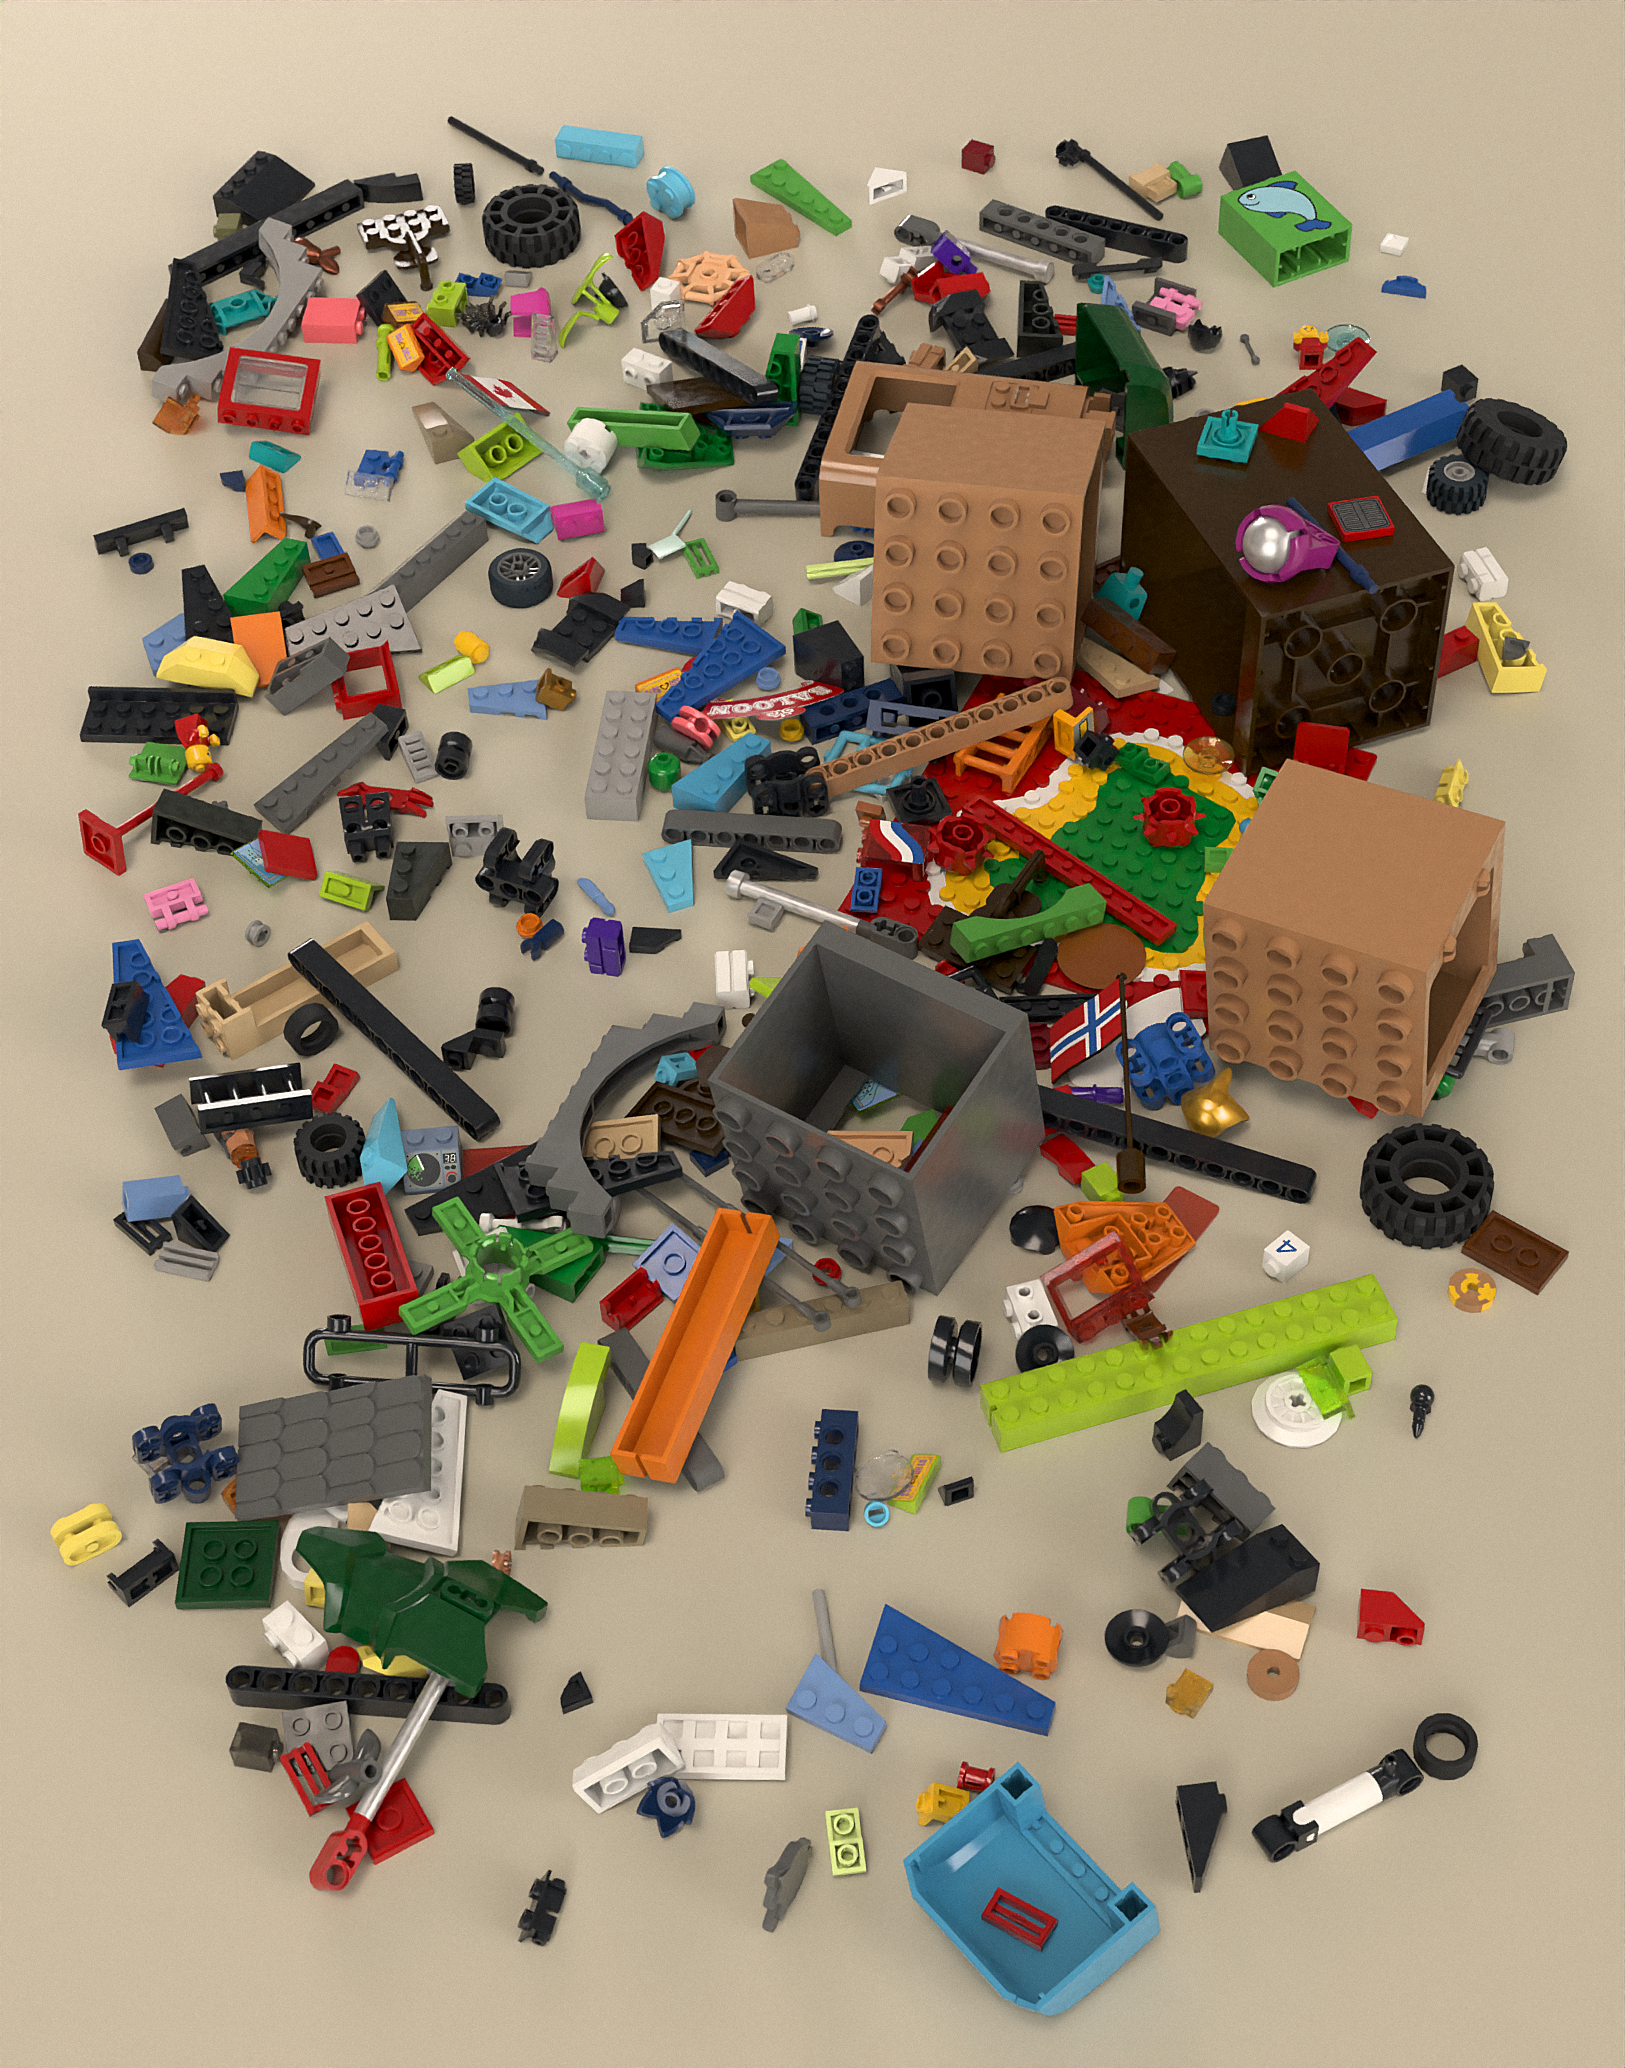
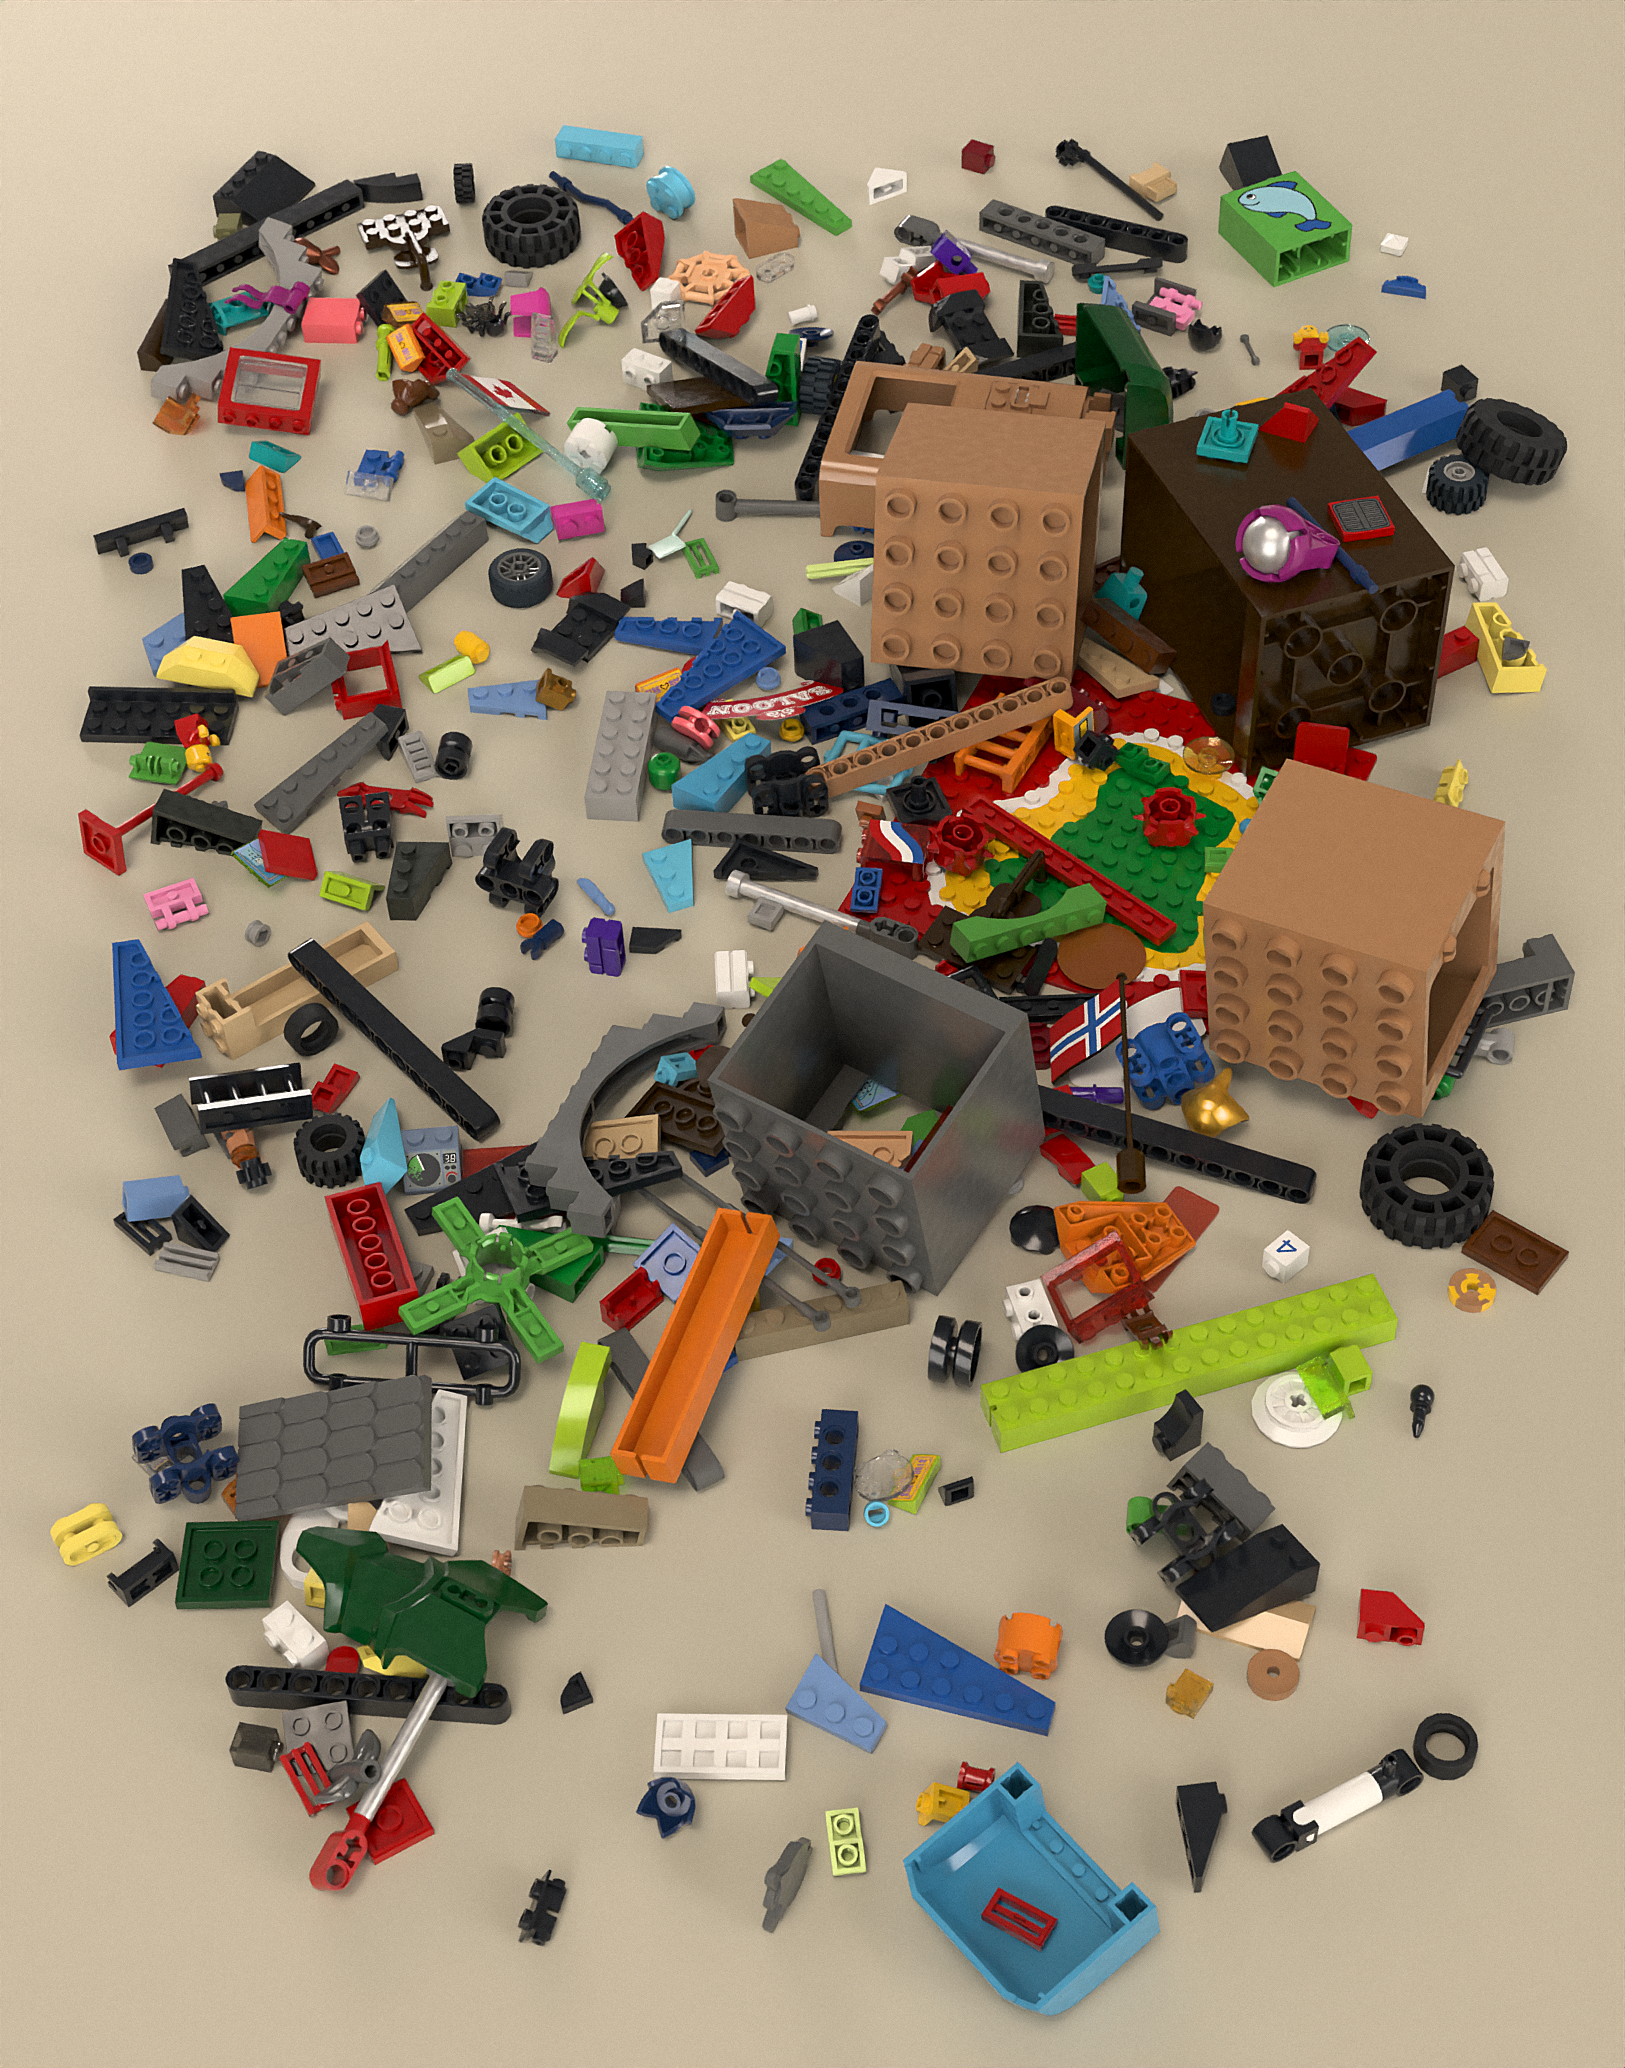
(125, 1010): black hinge -> none
(253, 271): black piece -> none
(276, 294): none -> magenta flag
(411, 393): none -> reddish brown hair
(530, 164): black bar -> none
(627, 1767): white slope -> none
(1186, 183): bright green piece -> none

